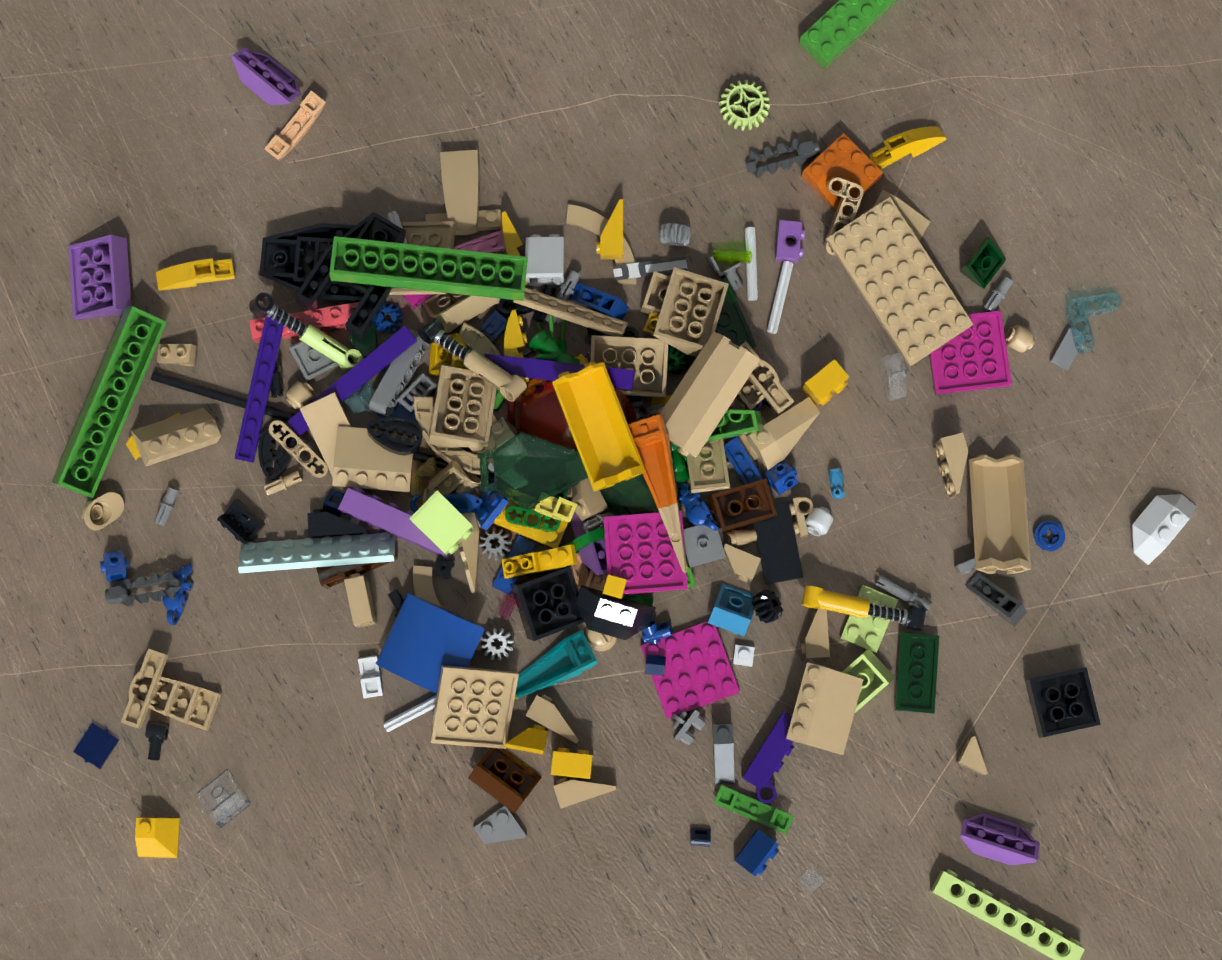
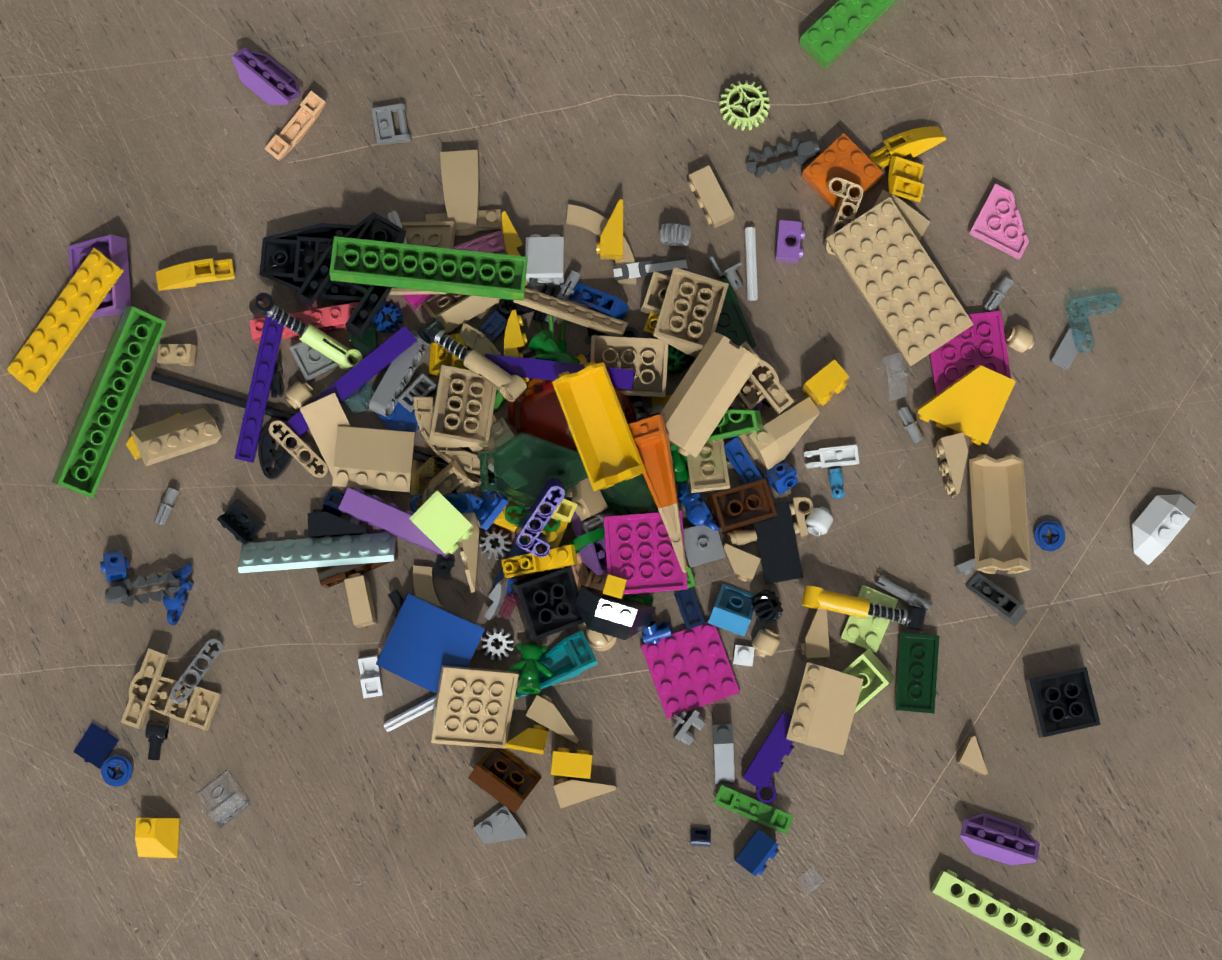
(65, 320): none -> yellow plate
(103, 510): tan piece -> none
(108, 773): none -> blue gear
(196, 671): none -> light grey beam
(282, 483): tan axle -> none
(384, 124): none -> light grey plate
(396, 445): black piece -> none
(497, 595): none -> light grey slope
(530, 665): none -> green piece
(542, 514): none -> dark purple beam
(655, 665): dark blue slope -> none
(689, 608): none -> dark blue plate
(710, 197): none -> tan brick
(732, 256): clear neon green pin -> none
(766, 642): none -> tan head
(780, 297): white axle -> none
(834, 456): none -> white hinge
(905, 179): none -> yellow slope
(911, 426): none -> light grey axle
(970, 404): none -> yellow slope
(984, 263): dark green slope -> none
(1001, 223): none -> bright pink plate

